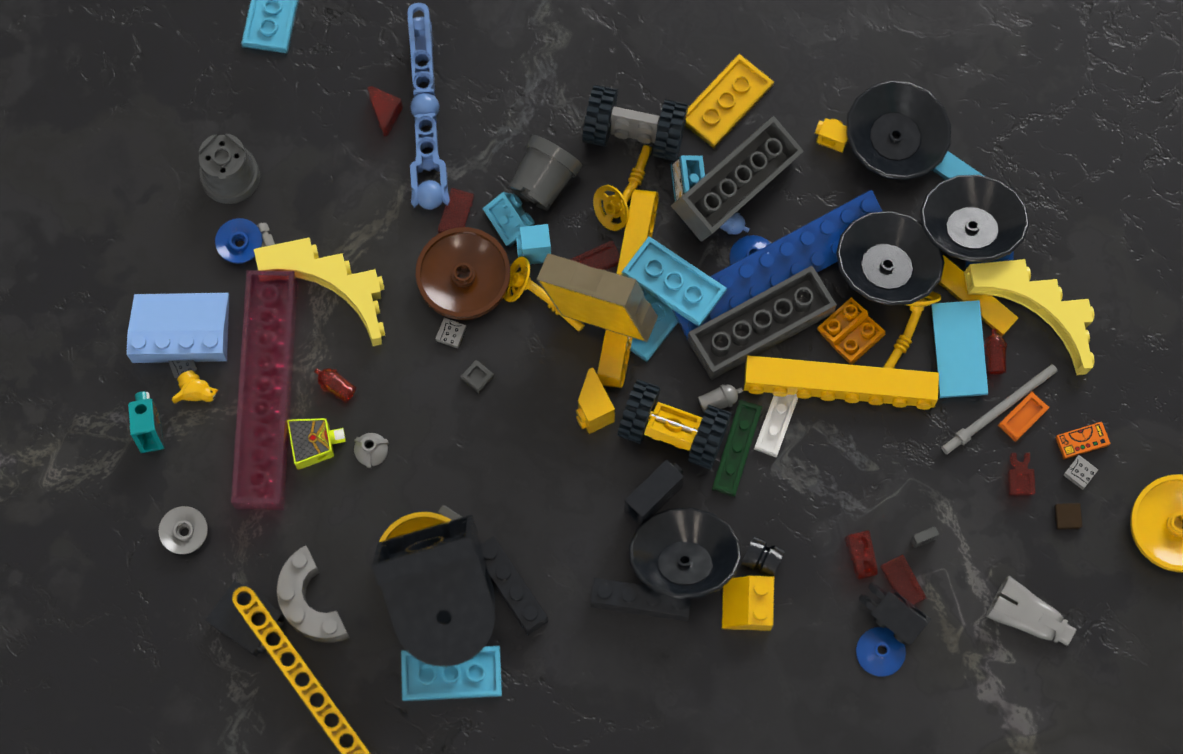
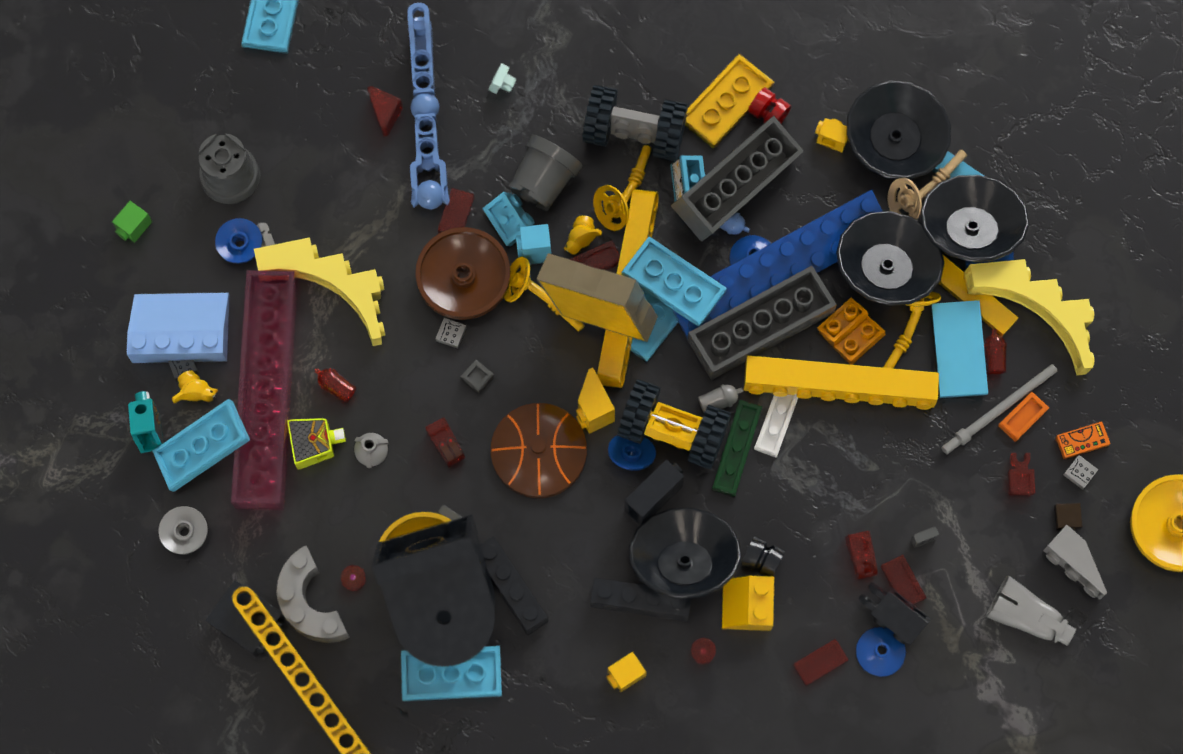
(131, 222): none -> bright green brick
(201, 445): none -> medium azure tile
(353, 578): none -> clear red tile
(445, 442): none -> clear red leg
(502, 80): none -> light aqua tile
(538, 450): none -> reddish brown dish
(581, 234): none -> yellow animal
(625, 672): none -> yellow brick
(631, 454): none -> blue dish
(703, 650): none -> clear red tile
(764, 102): none -> red wheel
(820, 662): none -> clear red tile
(912, 201): none -> tan dish
(1074, 556): none -> light grey slope

